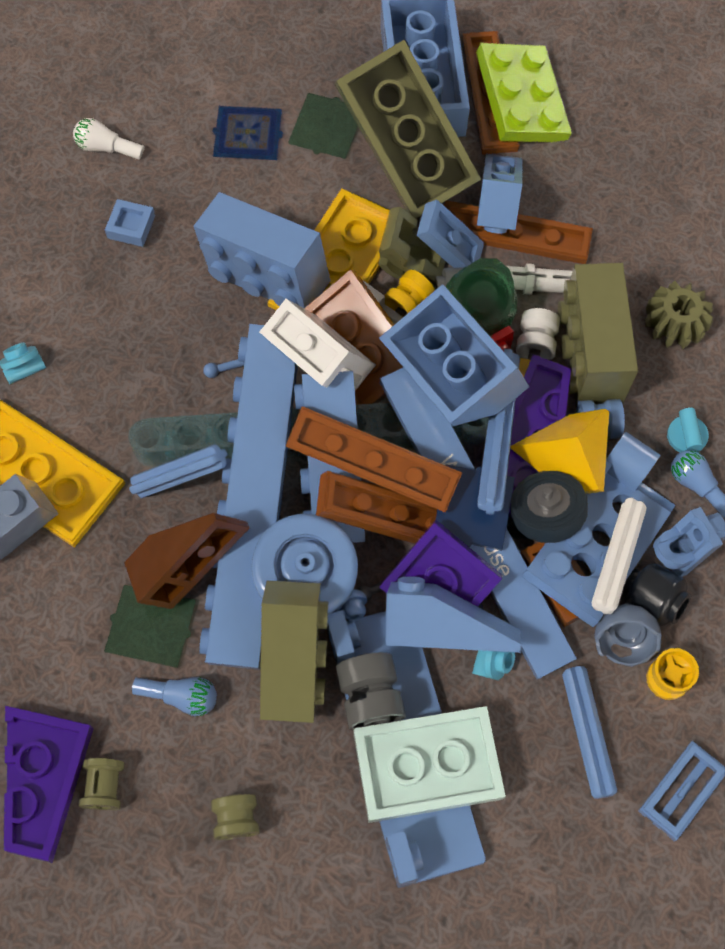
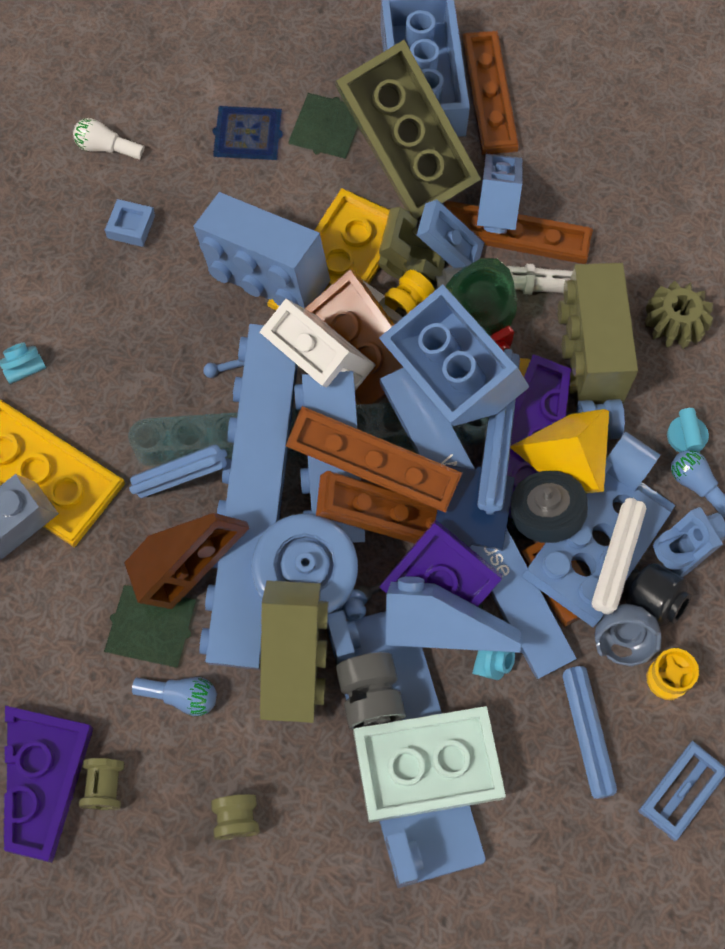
(523, 93): lime plate -> none
(538, 330): white wheel -> none

